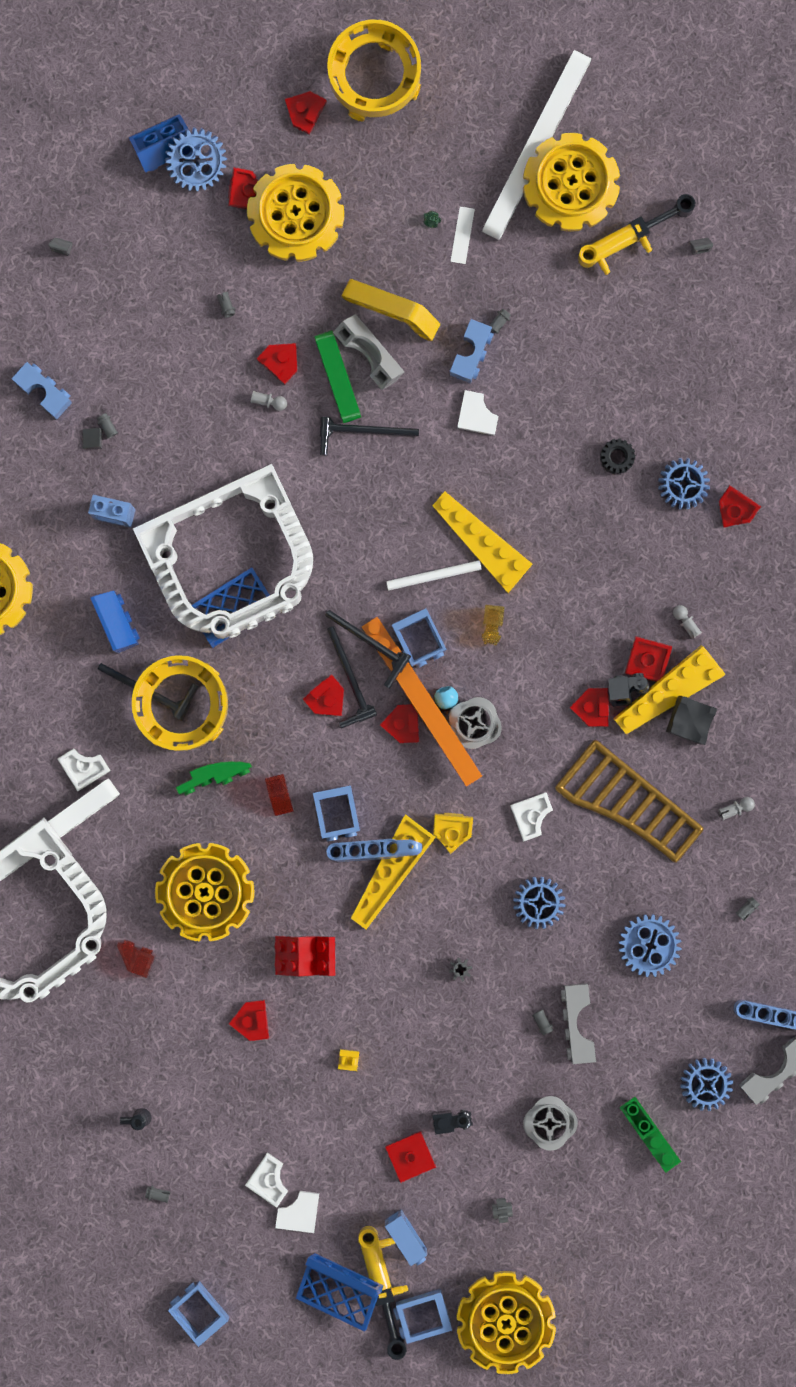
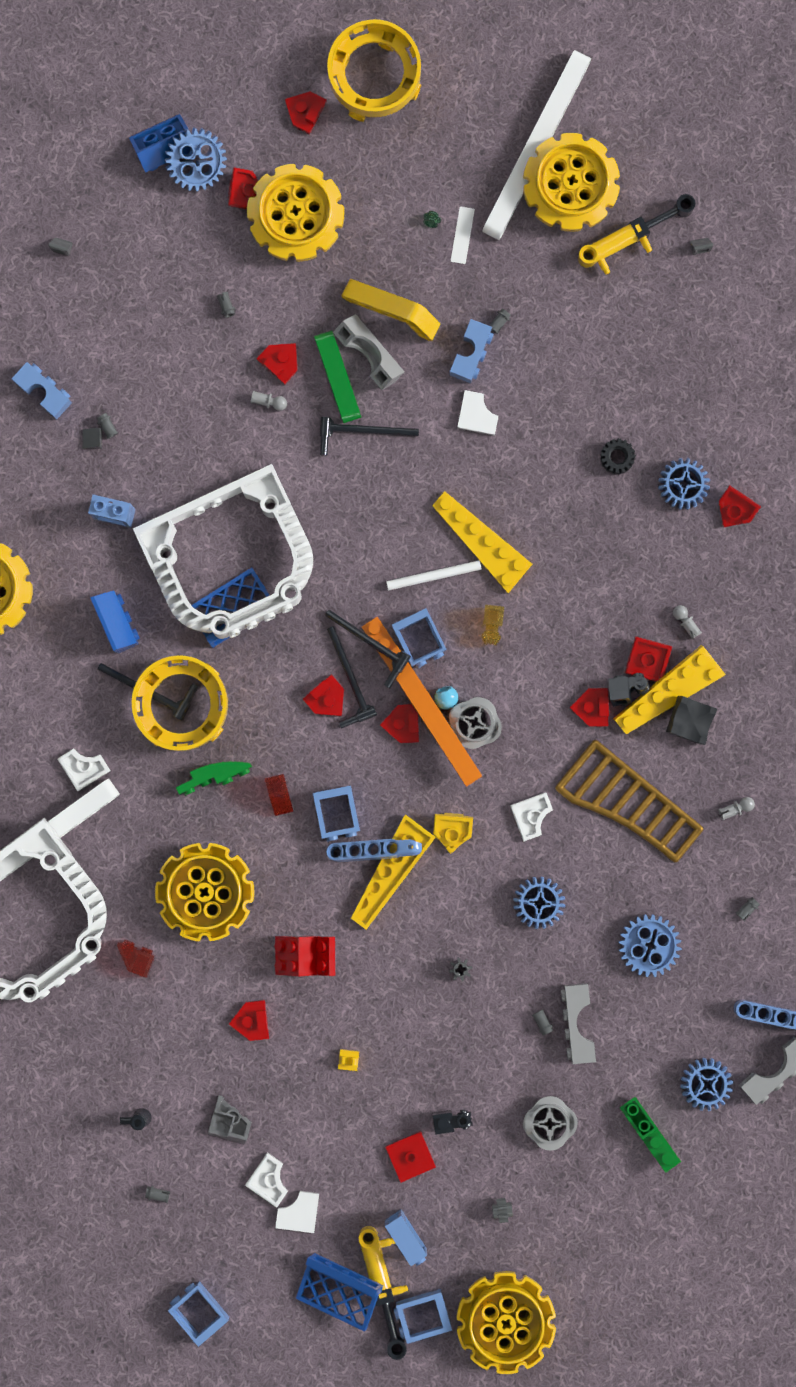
(228, 1123): none -> flat silver slope

